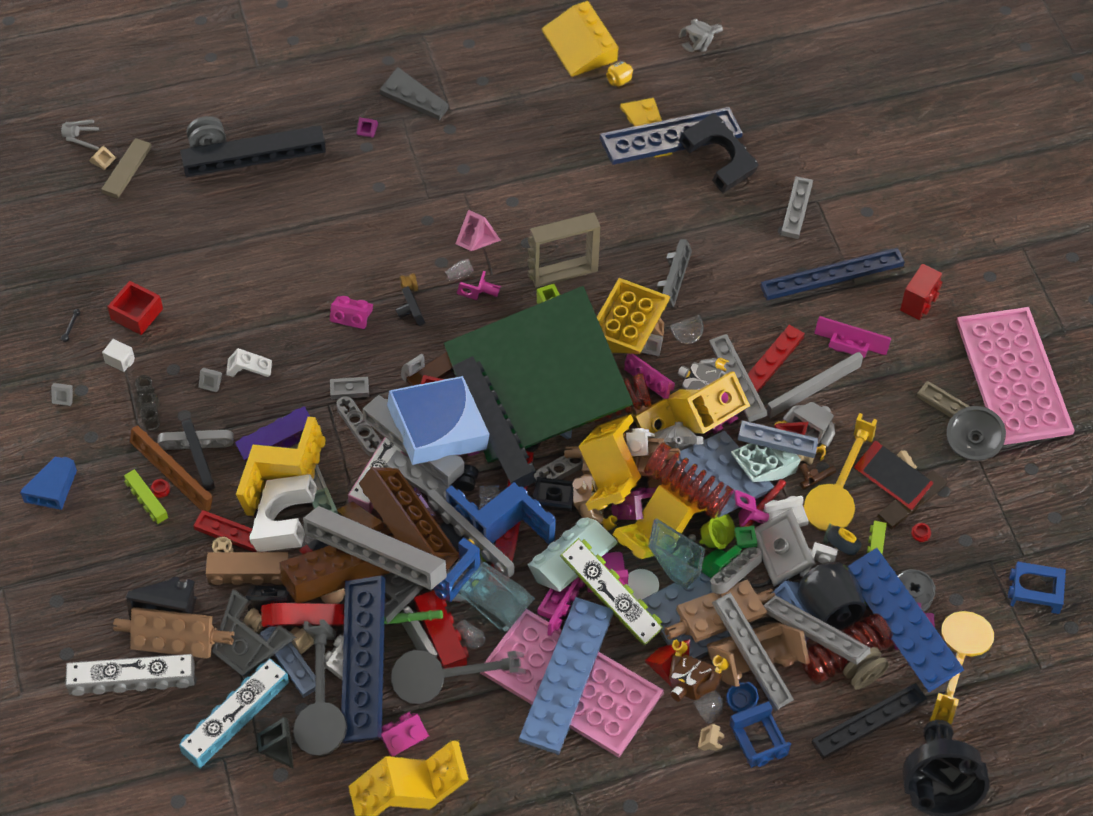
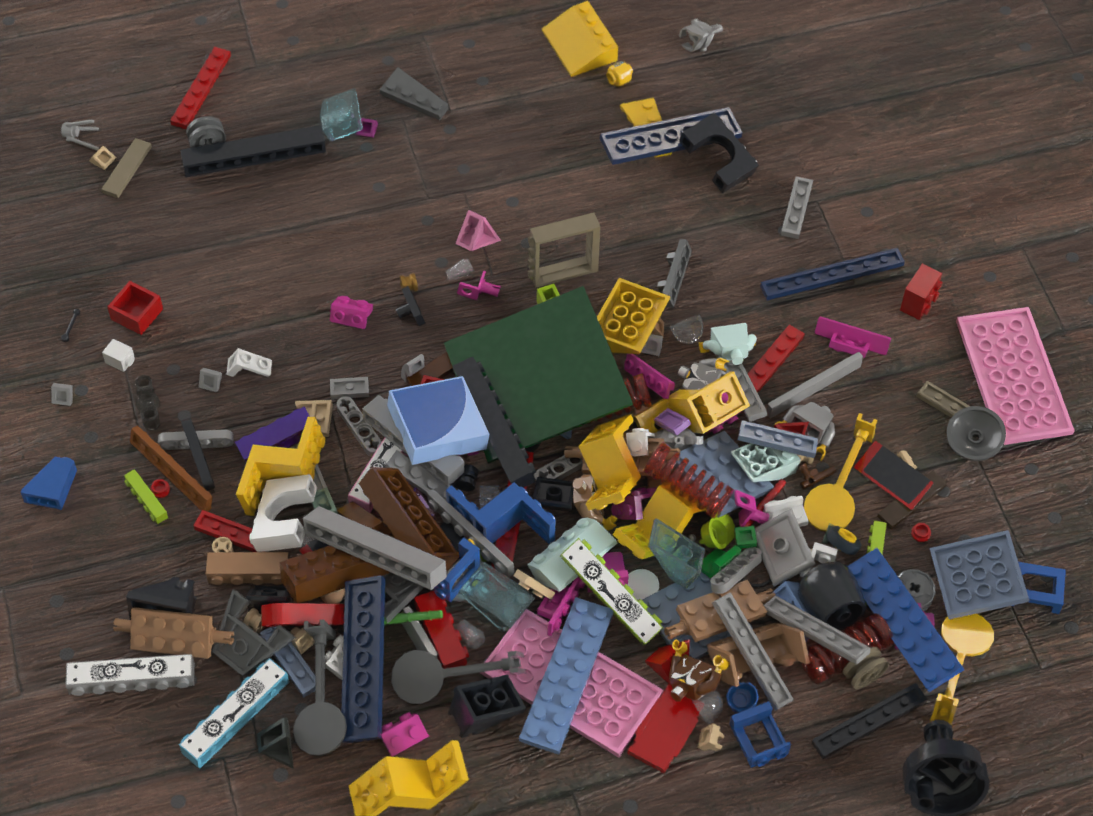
(200, 88): none -> red plate
(321, 411): none -> tan wing
(341, 115): none -> clear light blue slope
(484, 704): none -> black piece
(538, 588): none -> tan wing
(664, 731): none -> red piece
(672, 421): none -> medium lavender tile
(730, 342): none -> light aqua torso
(979, 575): none -> sand blue plate

